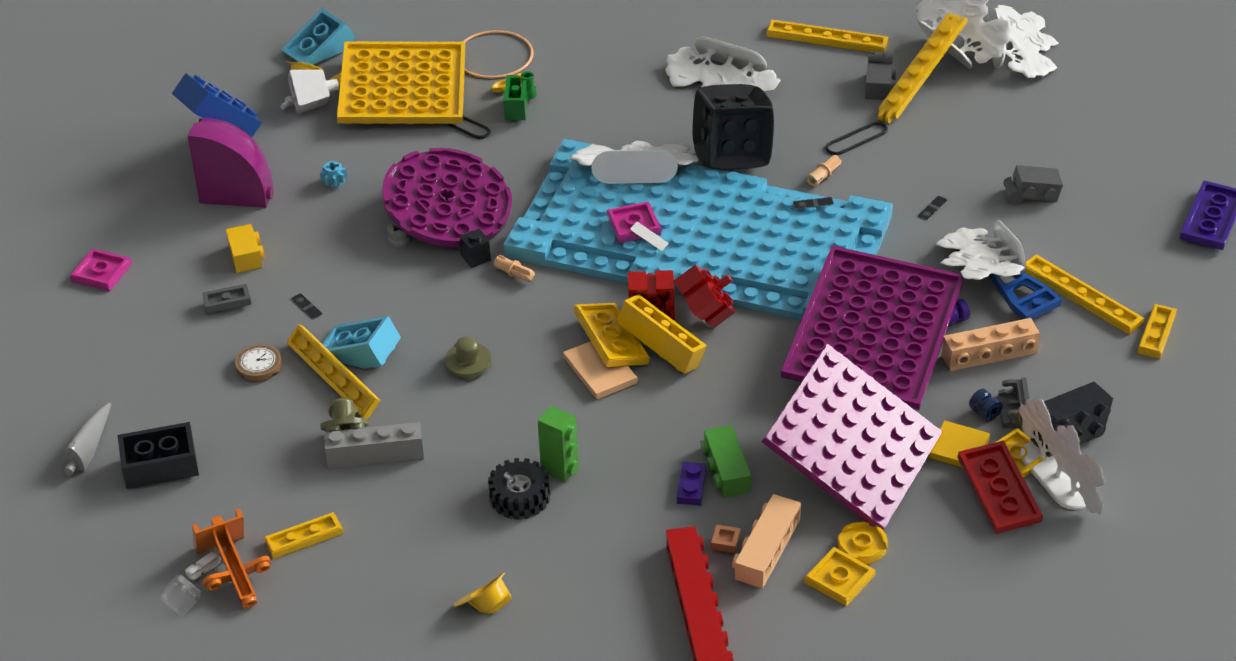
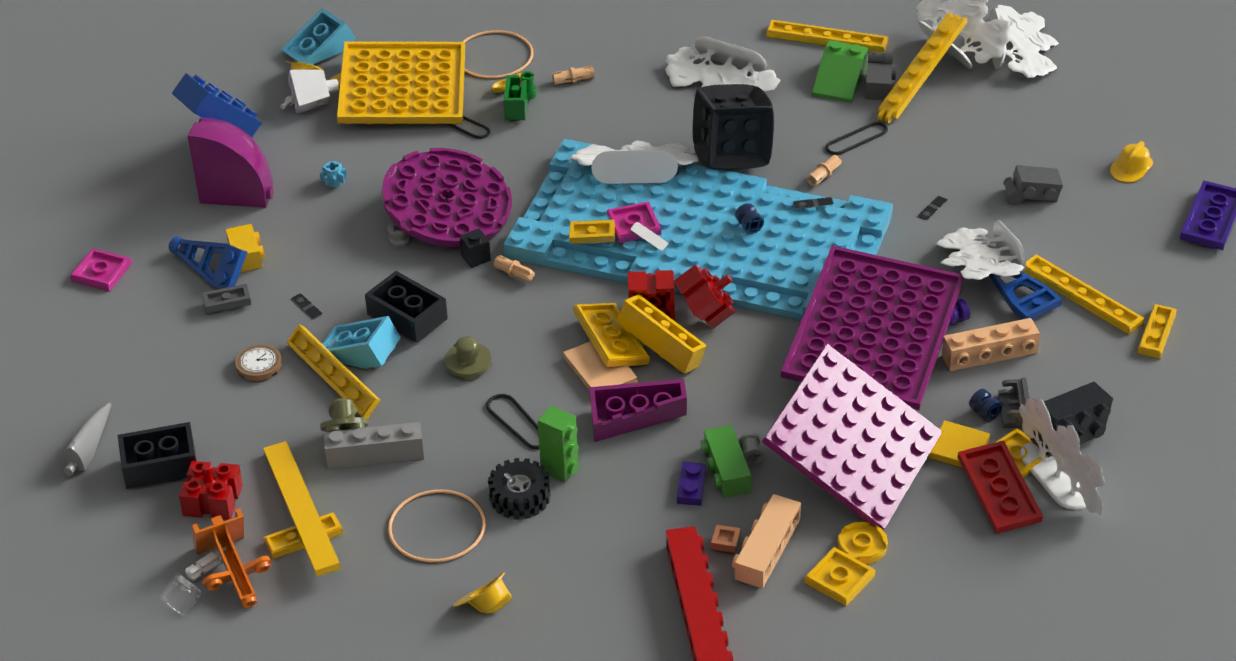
(210, 490): none -> red brick
(228, 267): none -> blue plate
(301, 509): none -> yellow tile
(408, 304): none -> black brick
(441, 559): none -> light nougat piece
(505, 424): none -> black piece
(572, 75): none -> light nougat pin
(592, 231): none -> yellow plate
(635, 406): none -> magenta wedge
(749, 218): none -> dark blue wheel
(752, 452): none -> light grey bush
(840, 71): none -> bright green slope
(1131, 163): none -> yellow piece

